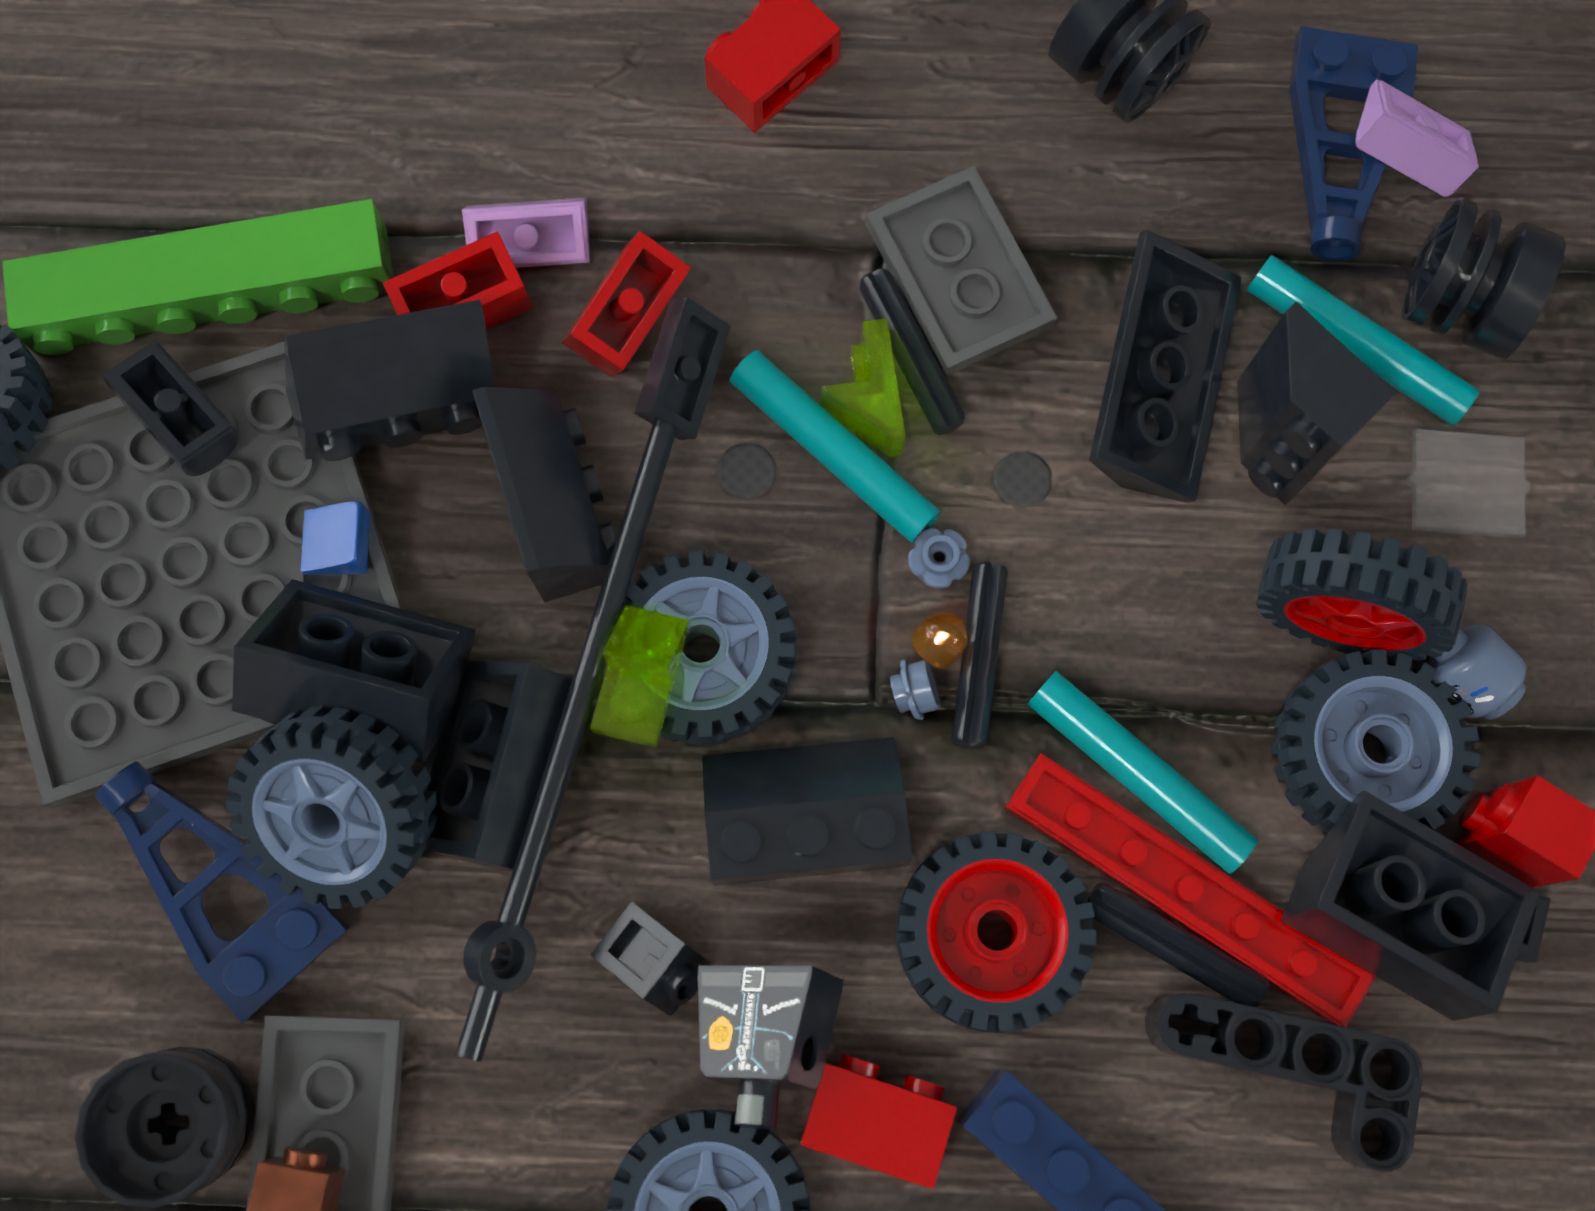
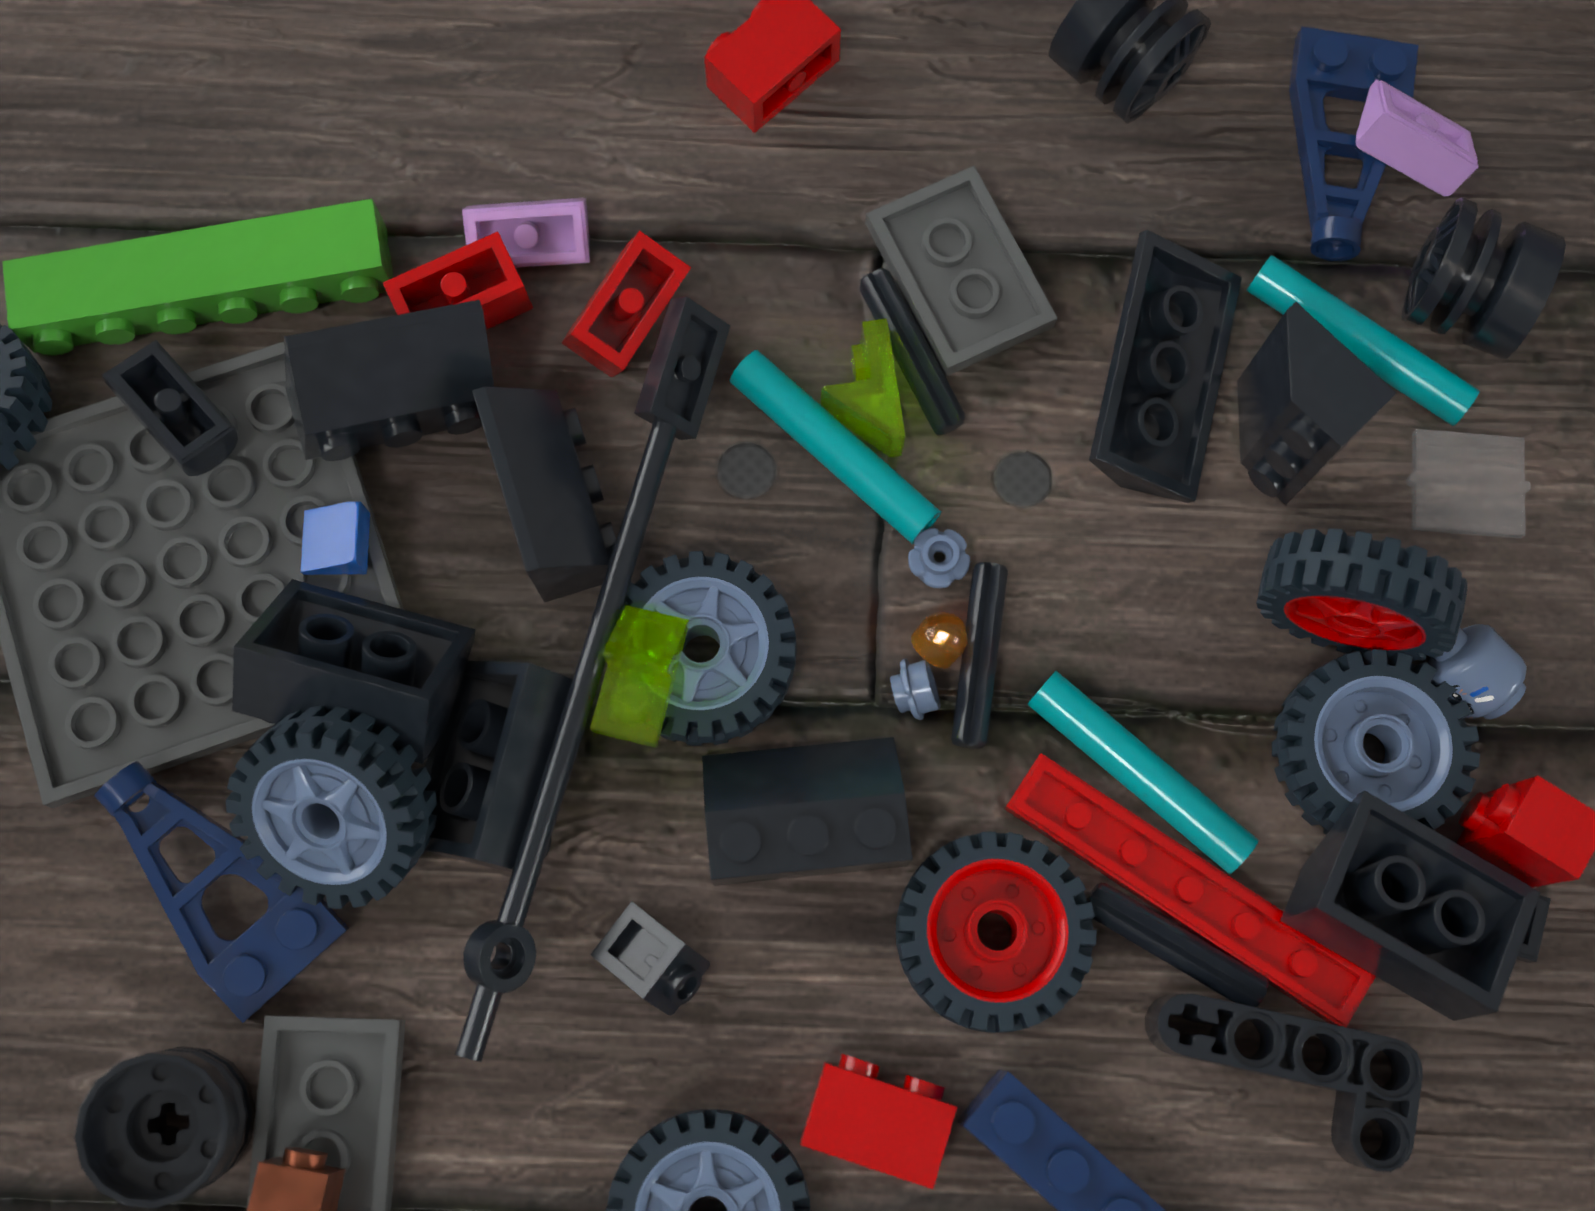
(765, 1032): black torso -> none

